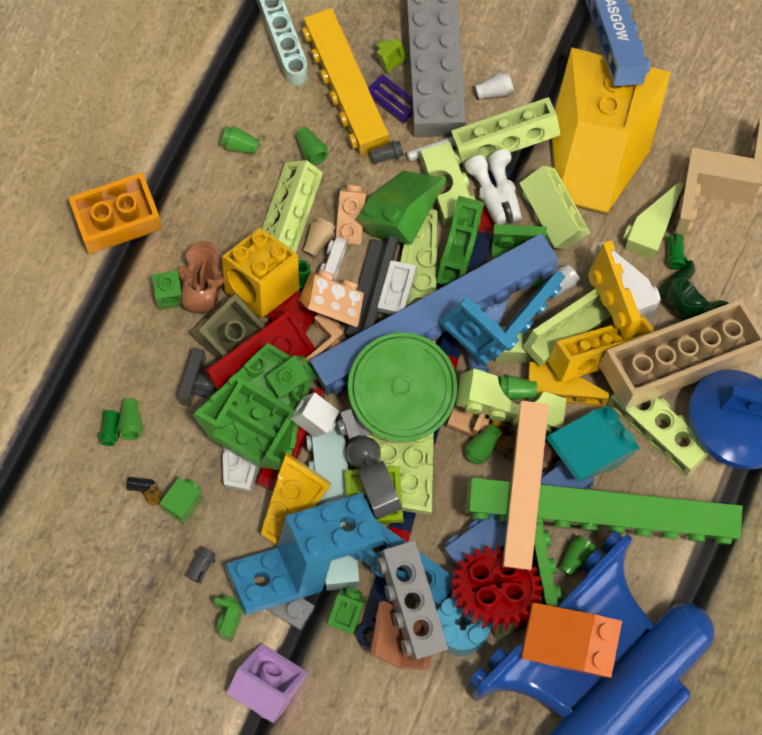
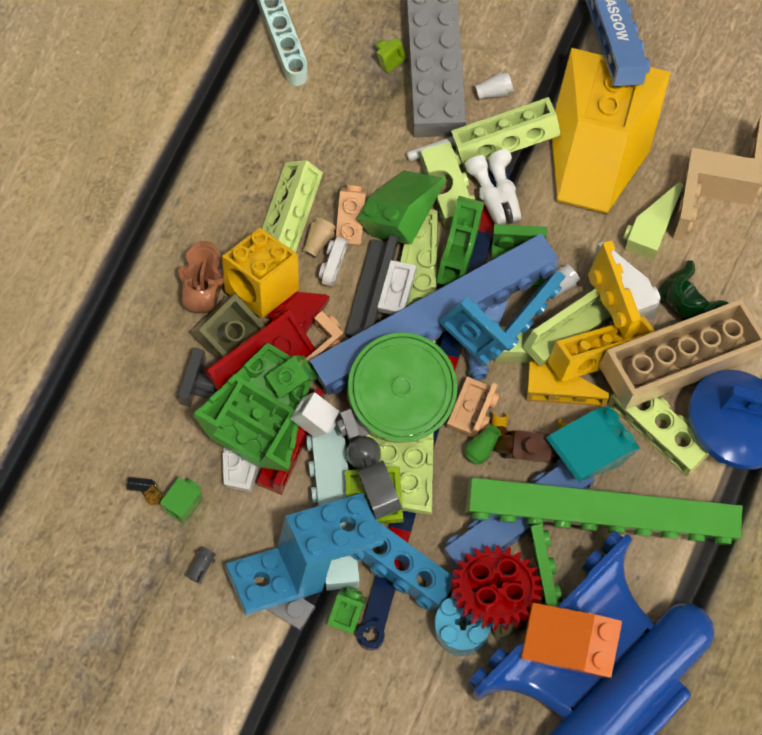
(108, 433): green pin -> none
(115, 213): light orange brick -> none
(130, 421): bright green cone -> none
(167, 289): bright green brick -> none
(228, 622): bright green bracket -> none
(238, 140): bright green cone -> none
(266, 682): lavender slope -> none
(294, 491): yellow wing -> none
(304, 271): green pin -> none
(312, 147): bright green cone -> none
(332, 298): light nougat slope -> none
(345, 81): yellow brick -> none
(386, 105): dark purple tile -> none
(387, 152): dark grey pin -> none
(387, 641): nougat bracket -> none
(425, 612): light grey brick -> none
(482, 394): yellowish green arch -> none
(517, 387): bright green cone -> none
(525, 485): light nougat tile -> none
(554, 208): yellowish green brick -> none
(576, 555): bright green cone -> none
(676, 252): green pin -> none

